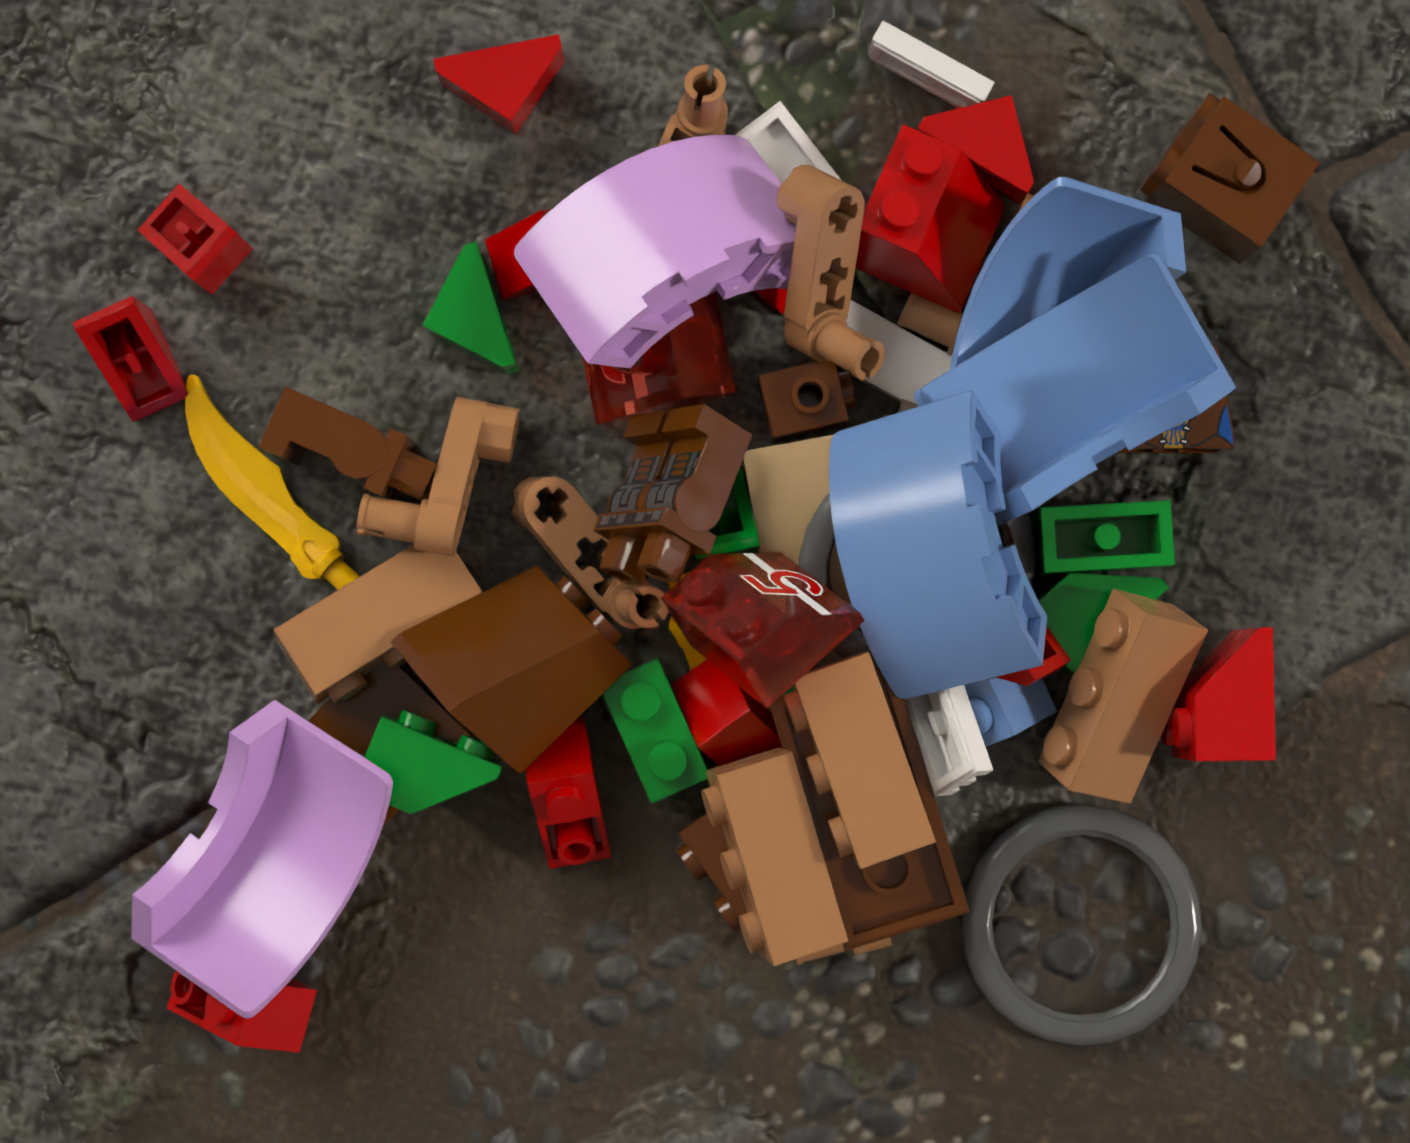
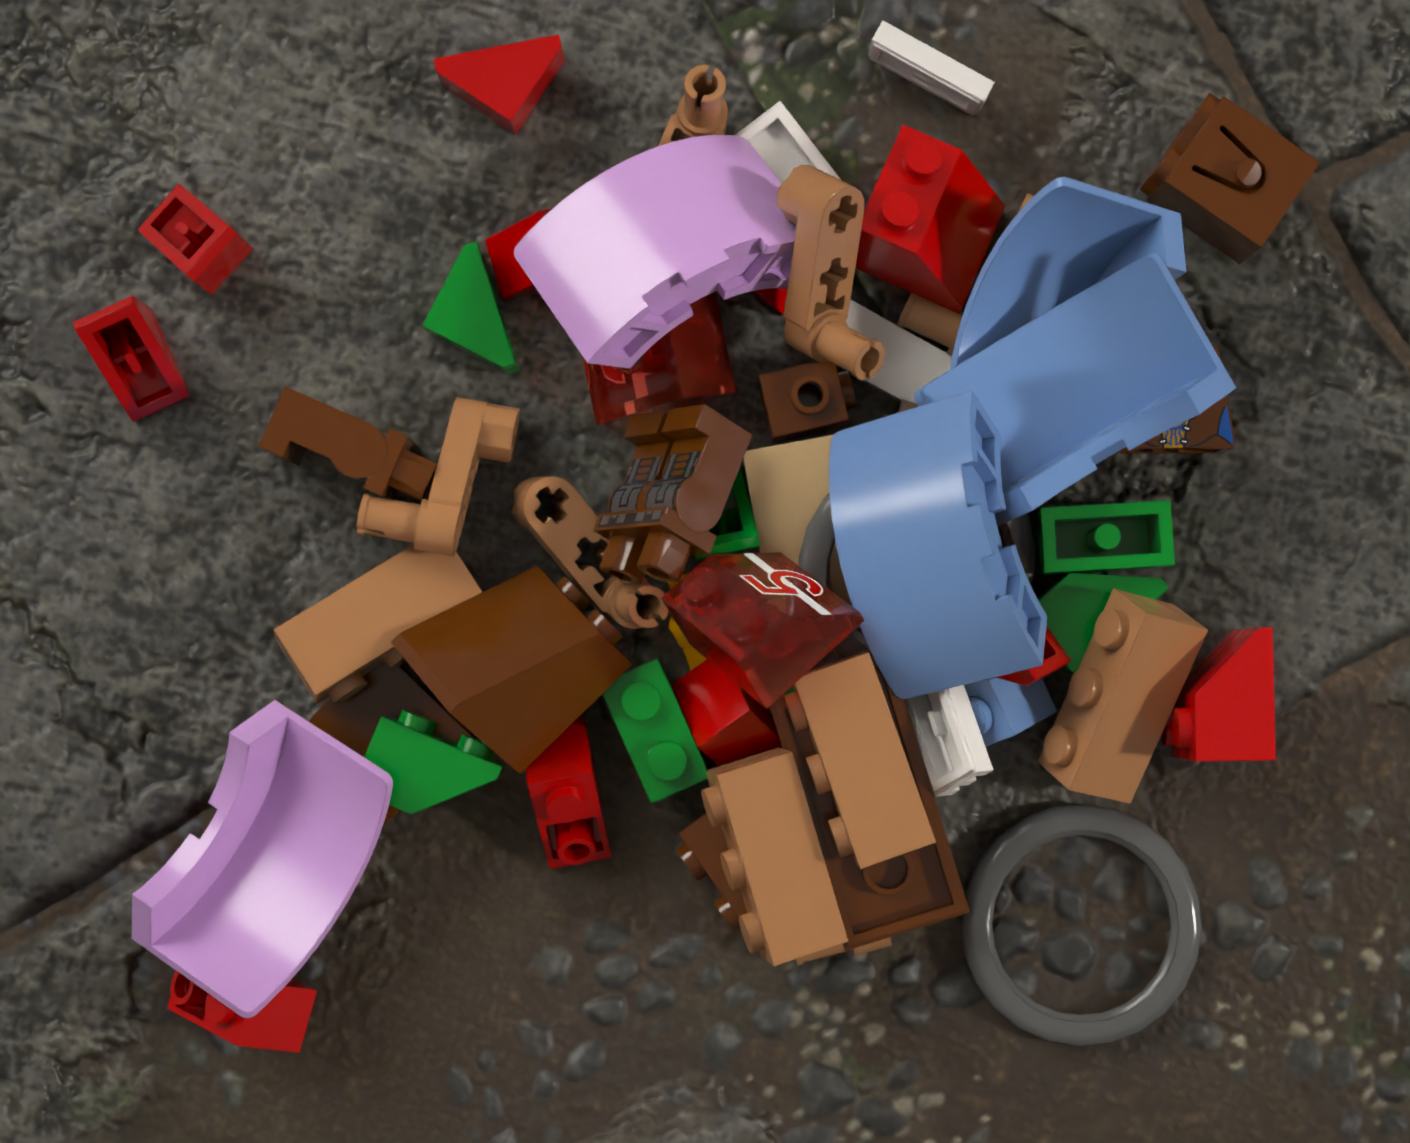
(261, 491): yellow sword -> none
(991, 140): red slope -> none

